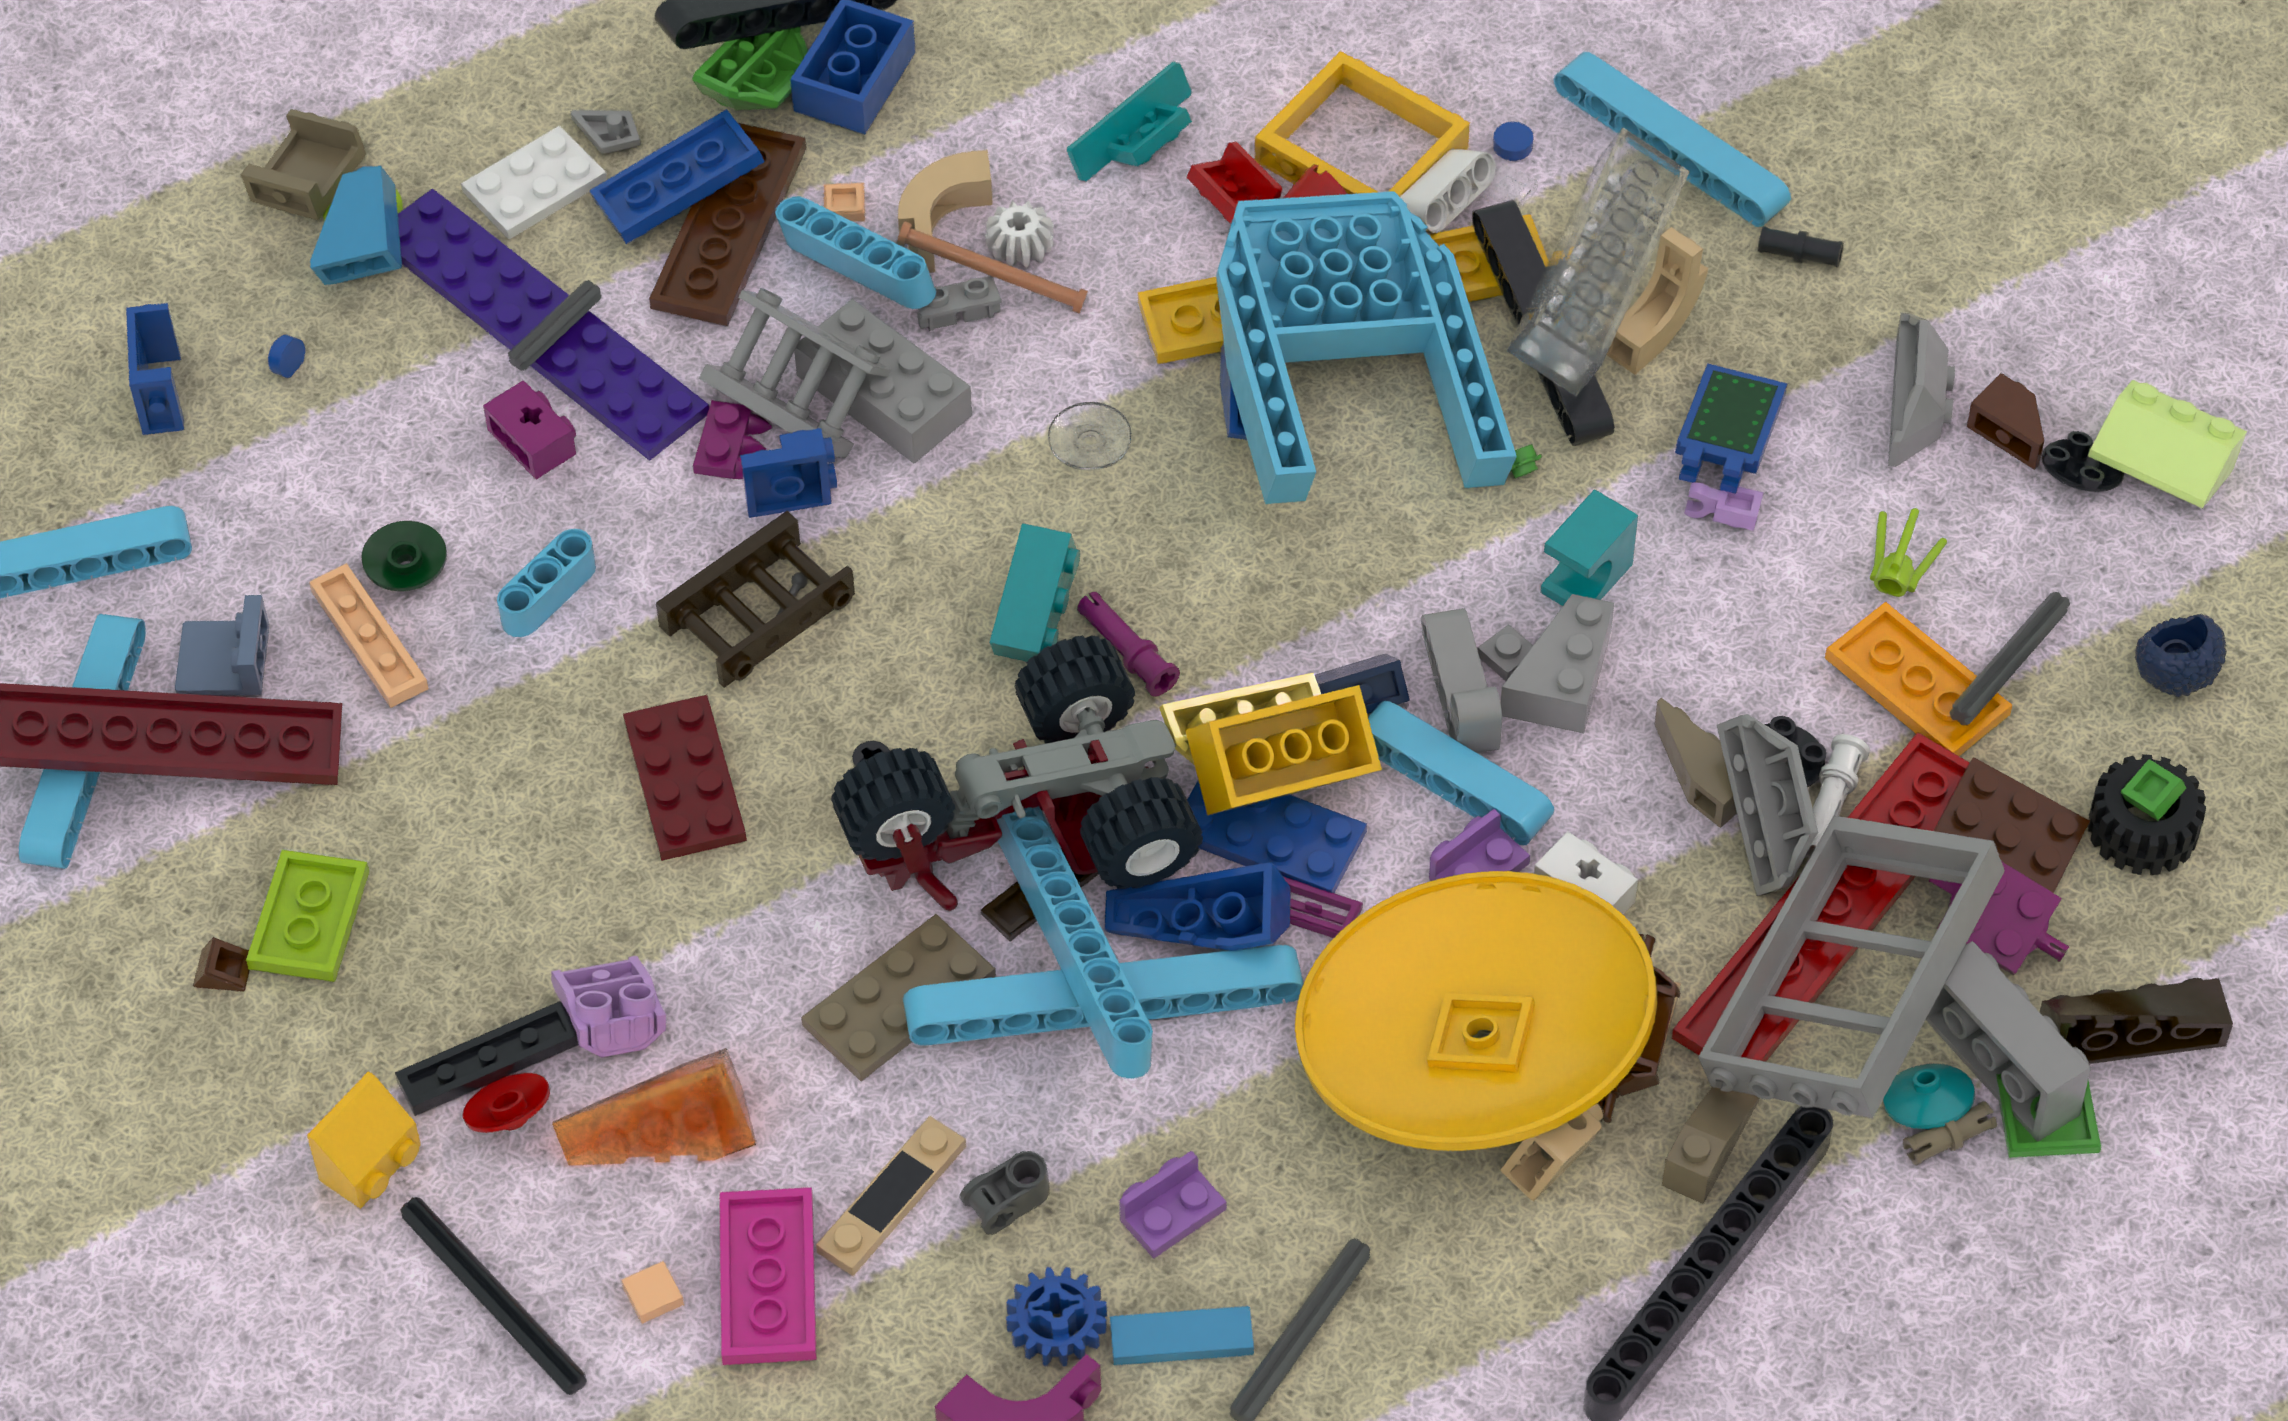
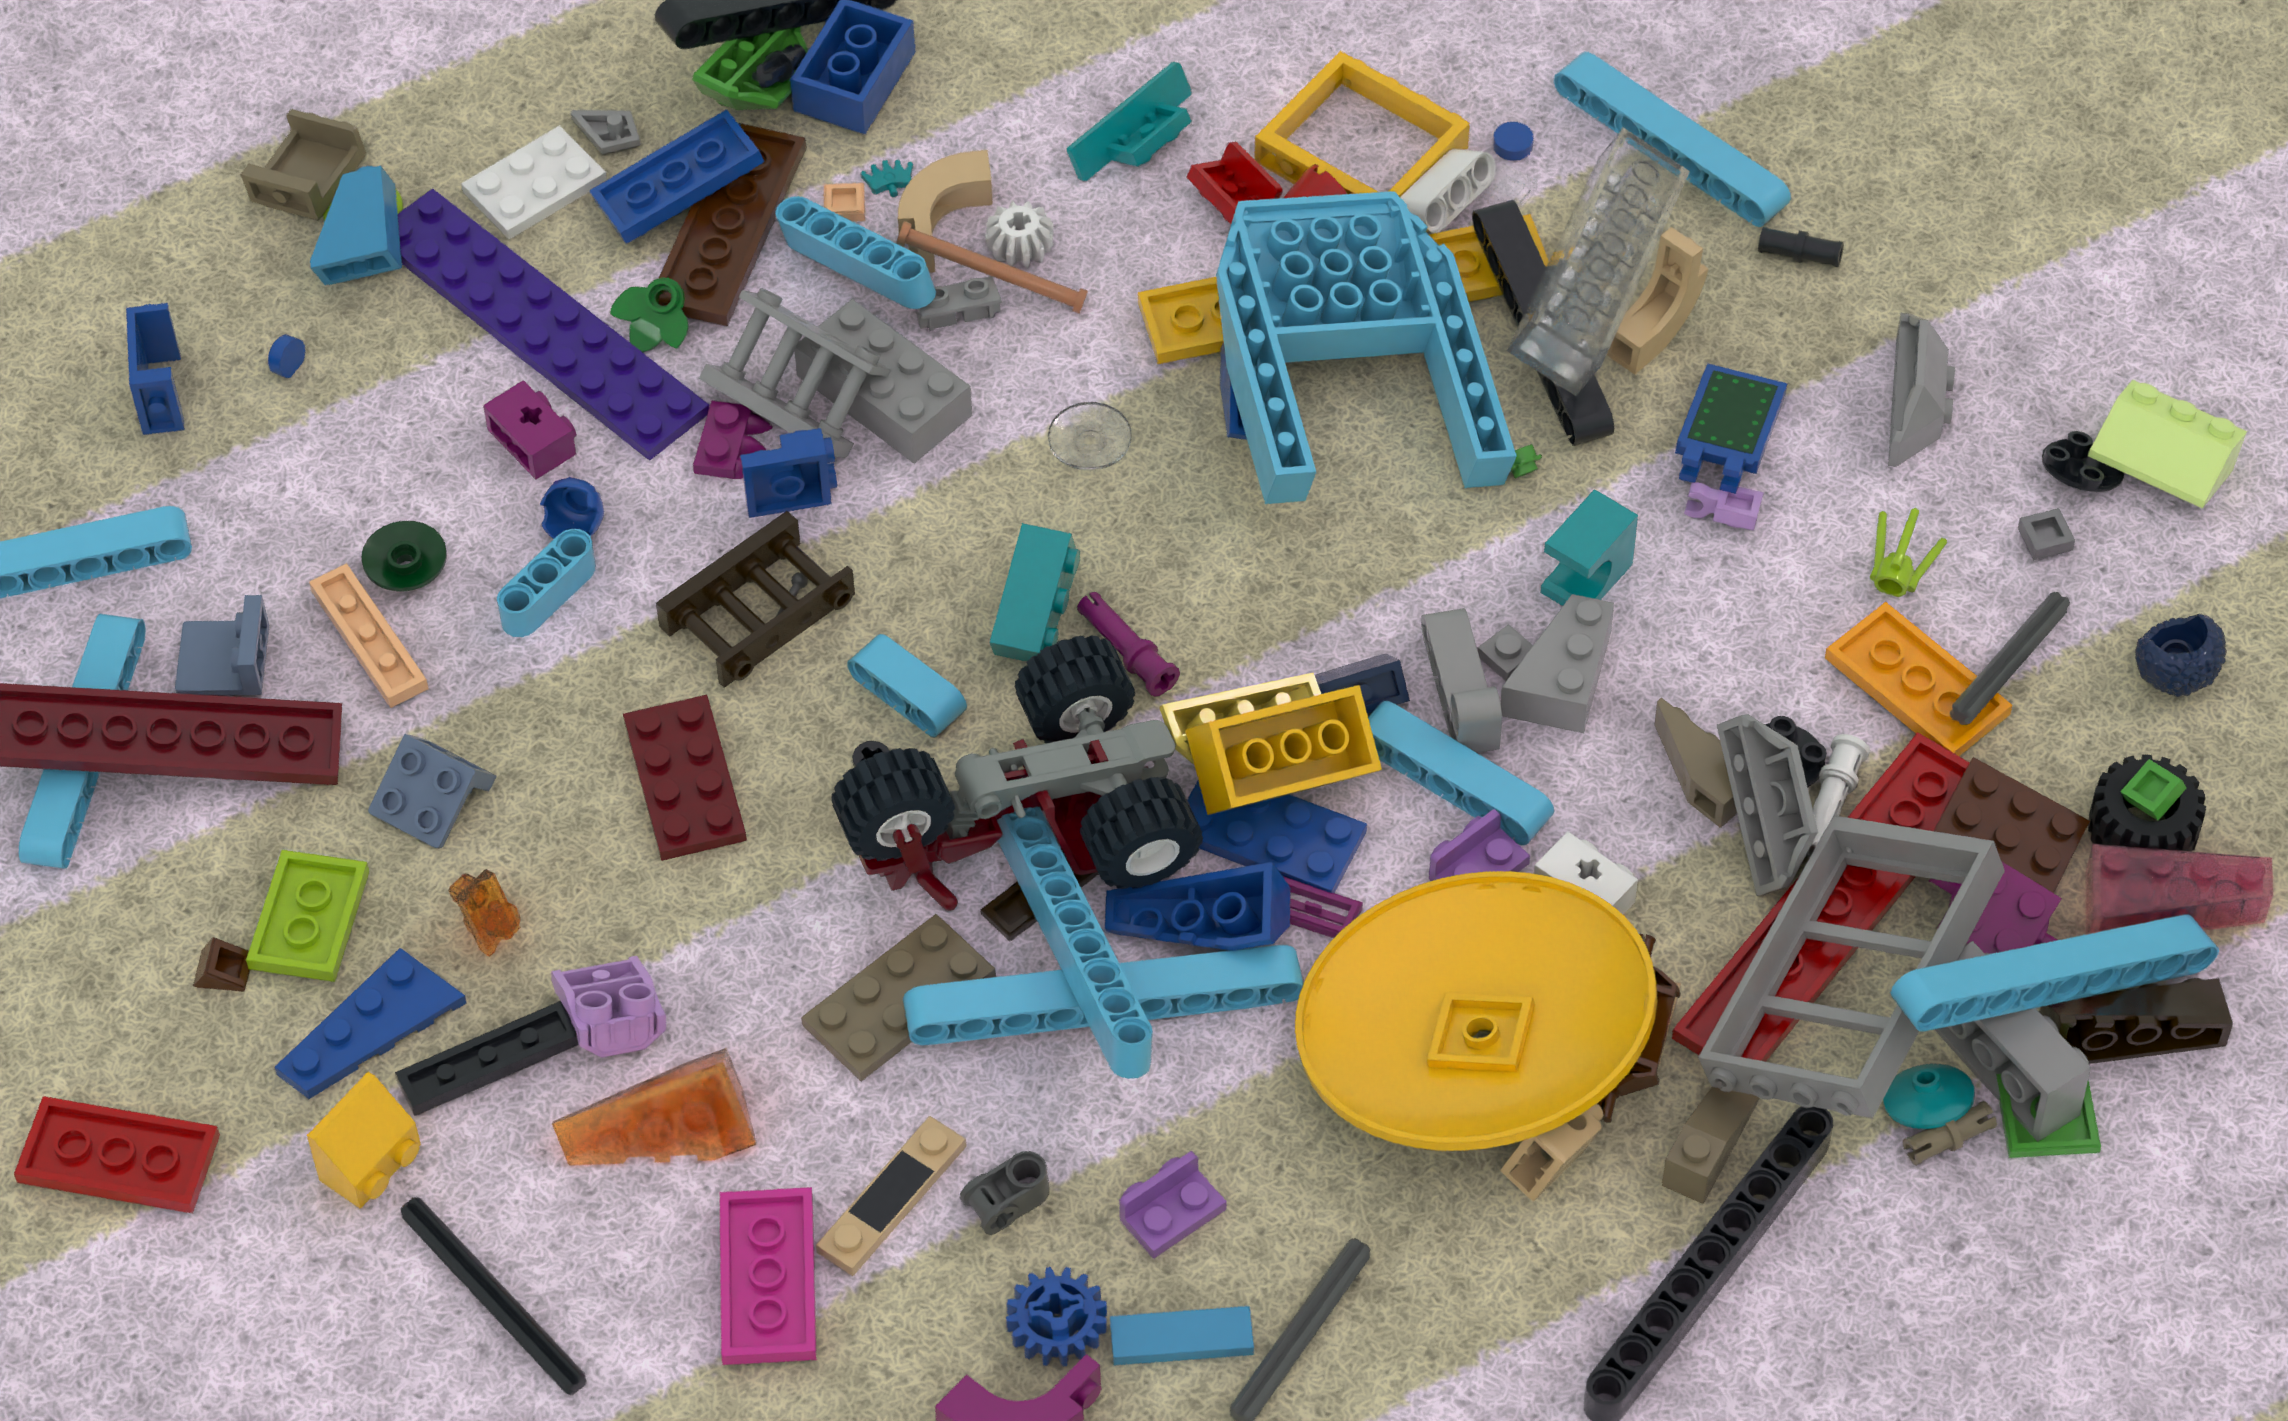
(117, 1154): none -> red plate
(369, 1022): none -> blue wing
(426, 789): none -> sand blue bracket
(485, 910): none -> clear orange hips
(506, 1103): red dish -> none
(554, 325): dark grey axle -> none
(570, 502): none -> blue hair
(648, 318): none -> green plate
(652, 1292): light nougat tile -> none
(779, 66): none -> black axle
(888, 178): none -> teal piece
(907, 683): none -> medium azure beam
(2009, 419): reddish brown slope -> none
(2046, 534): none -> flat silver plate
(2053, 972): none -> medium azure beam
(2154, 884): none -> clear pink wedge

